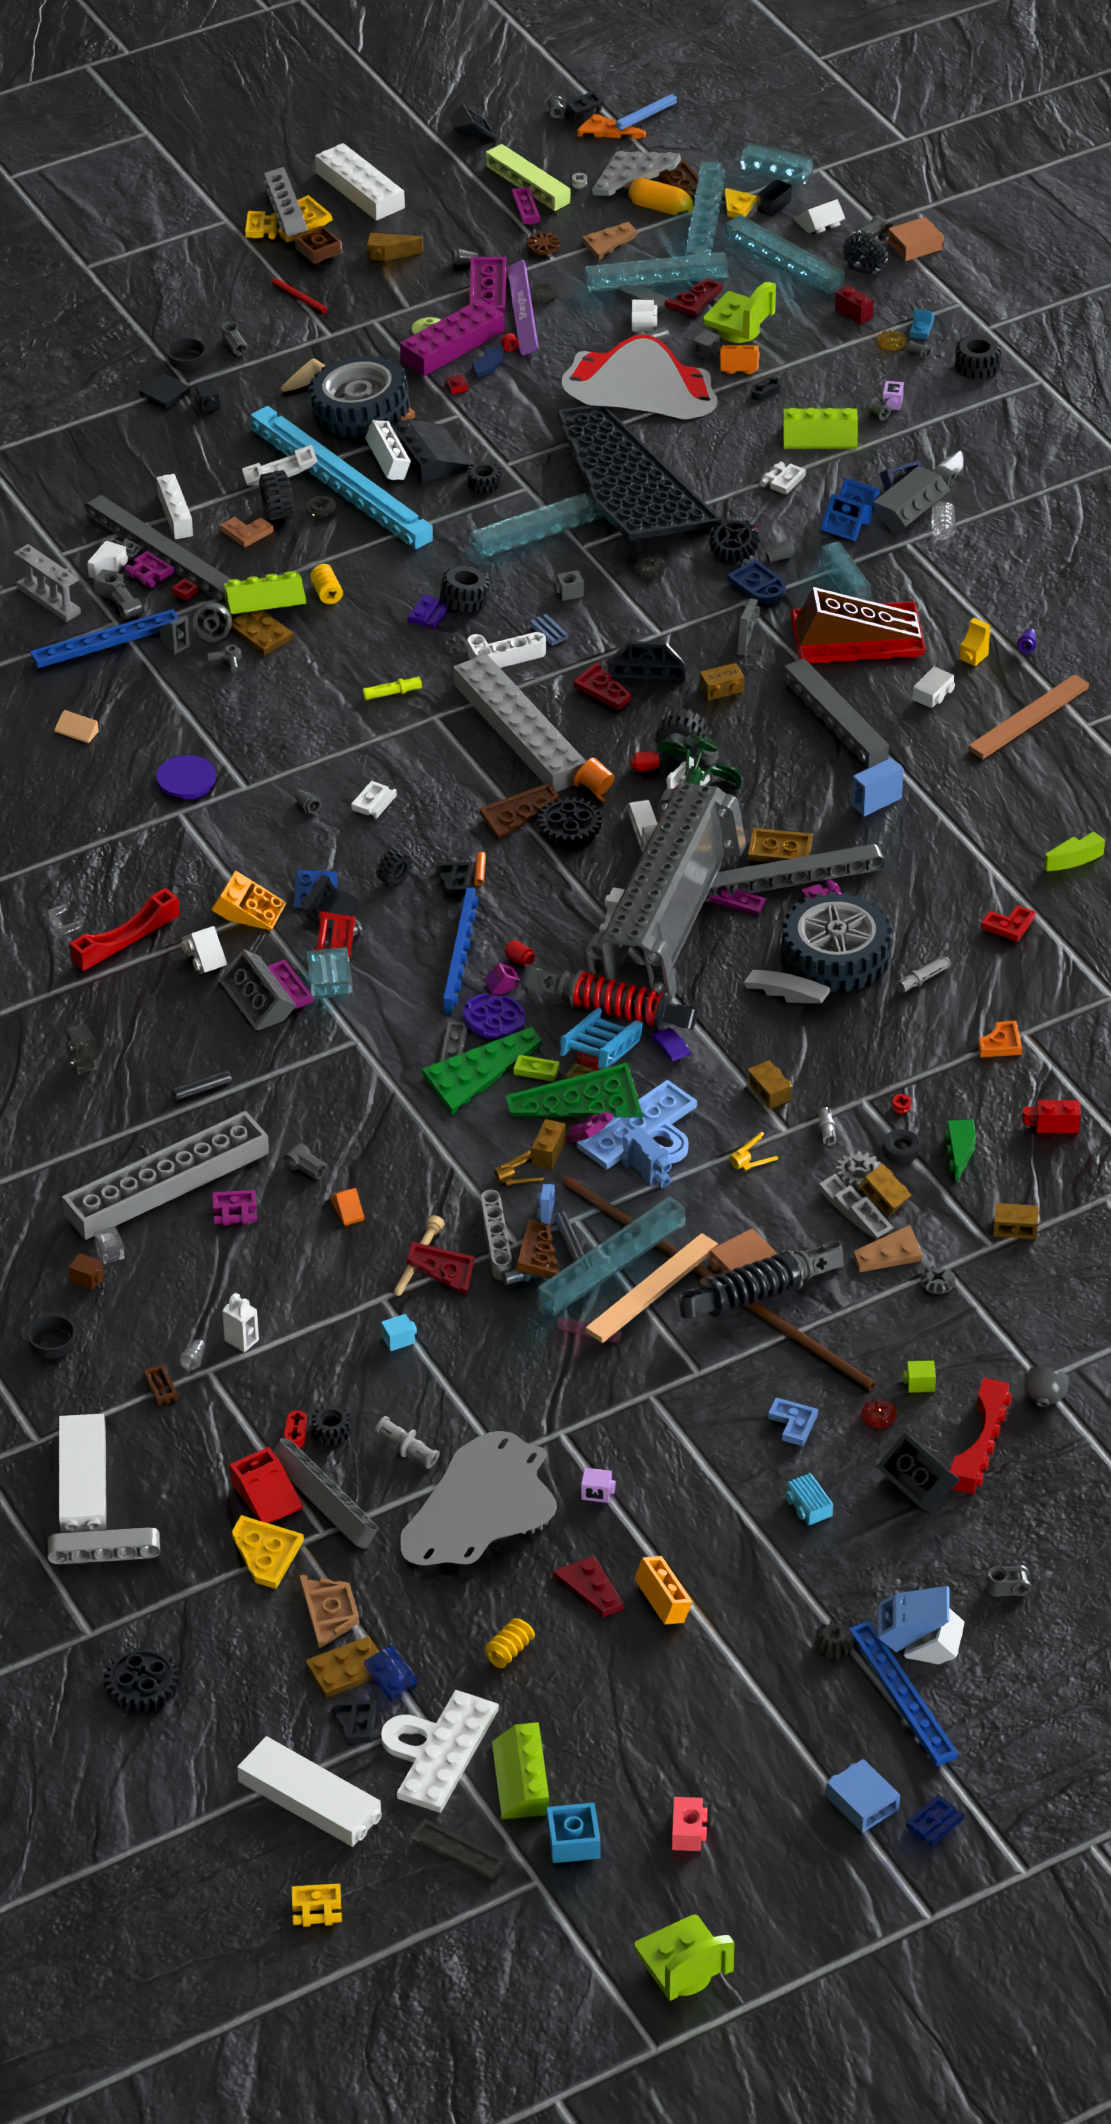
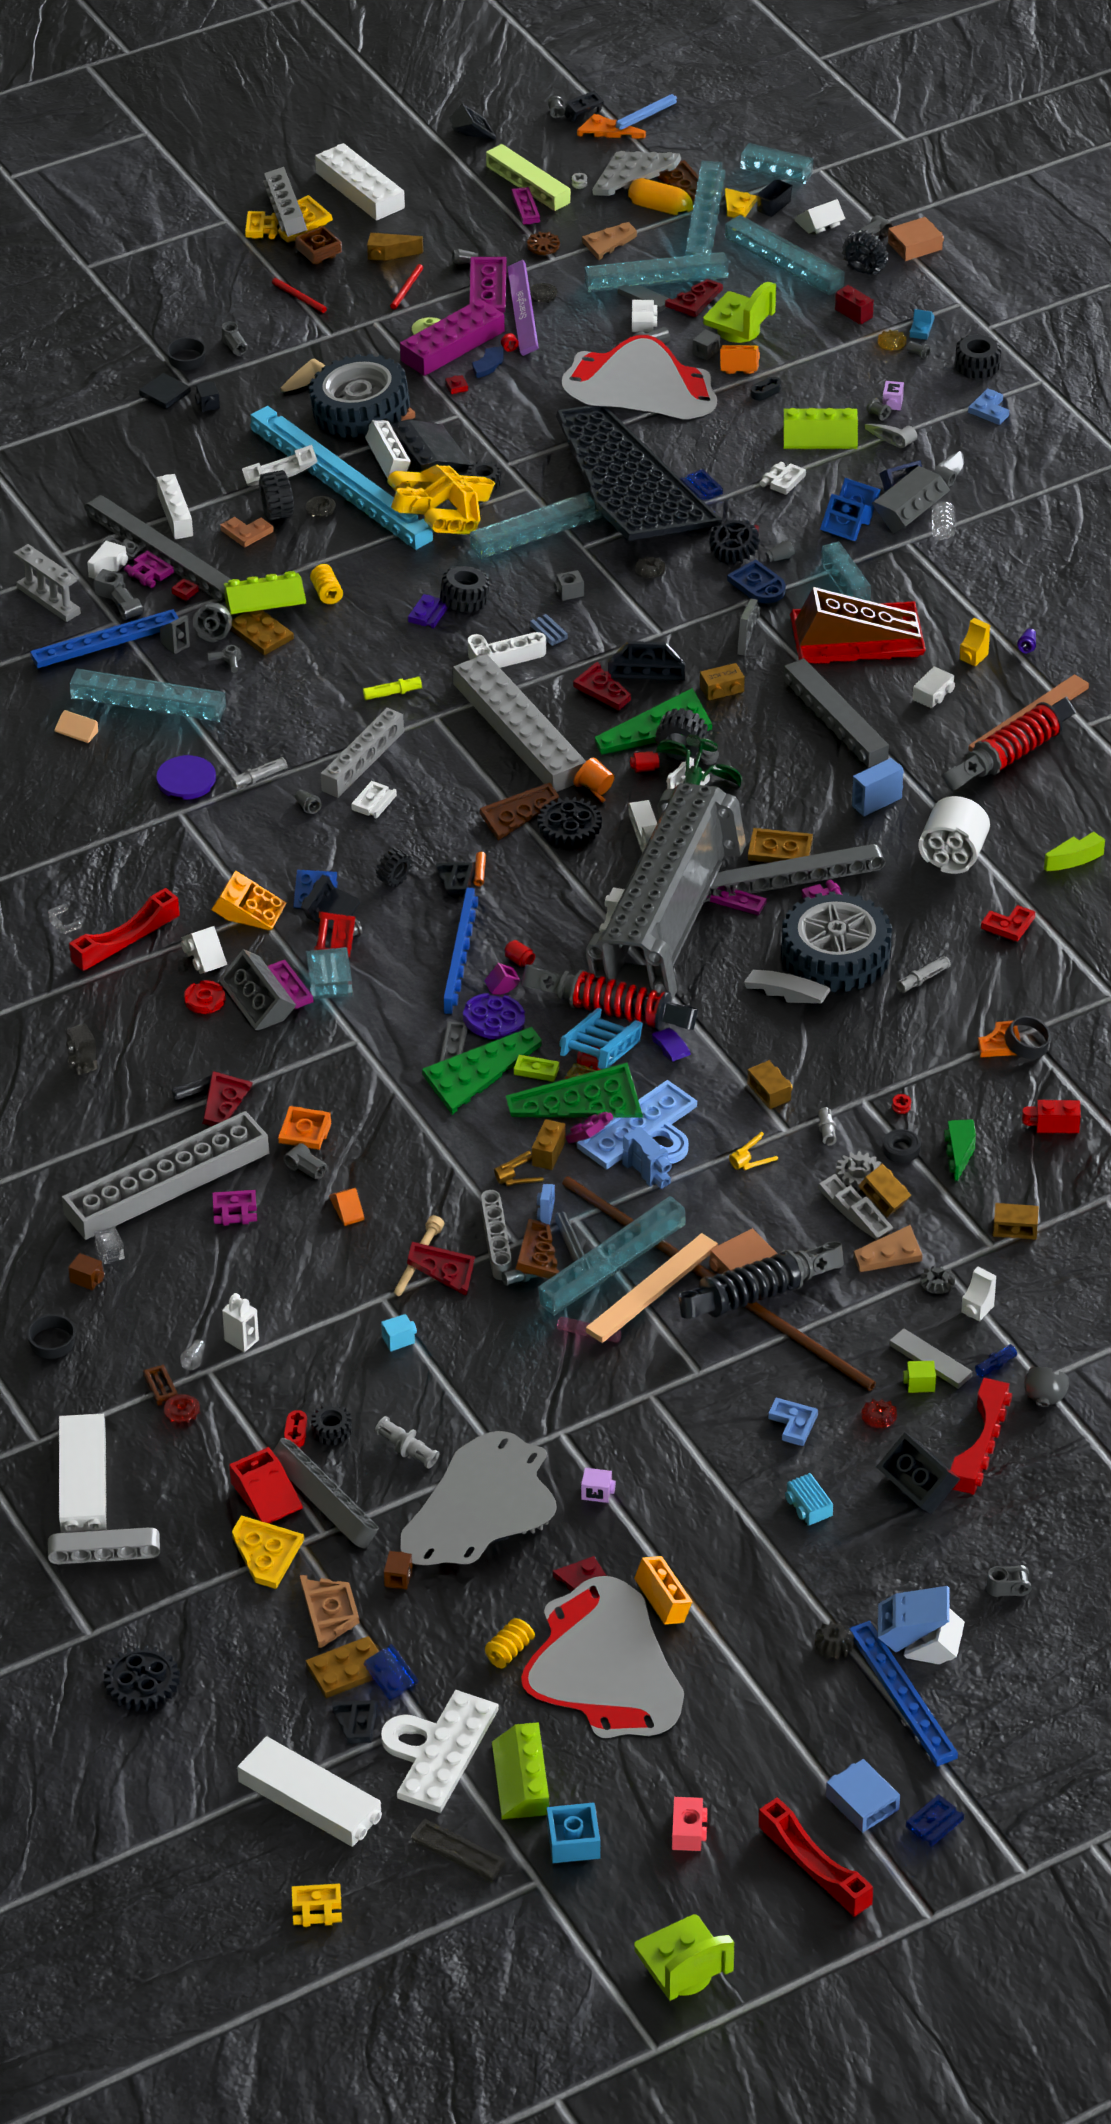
(148, 695): none -> clear light blue brick
(180, 1402): none -> clear red gear
(204, 997): none -> red tile
(224, 1097): none -> dark red wing
(251, 776): none -> light grey pin
(305, 1127): none -> orange plate
(362, 752): none -> light grey brick
(398, 1570): none -> reddish brown brick
(406, 286): none -> red bar
(426, 490): none -> yellow piece
(605, 1661): none -> light grey piece
(643, 727): none -> green wing
(703, 485): none -> clear blue plate
(841, 1883): none -> red arch
(893, 435): none -> light grey piece
(919, 1350): none -> light grey tile
(954, 834): none -> white brick
(980, 1294): none -> white arch
(988, 407): none -> medium blue plate
(1002, 1357): none -> clear blue pin
(1011, 742): none -> piece
(1022, 1049): none -> black tyre

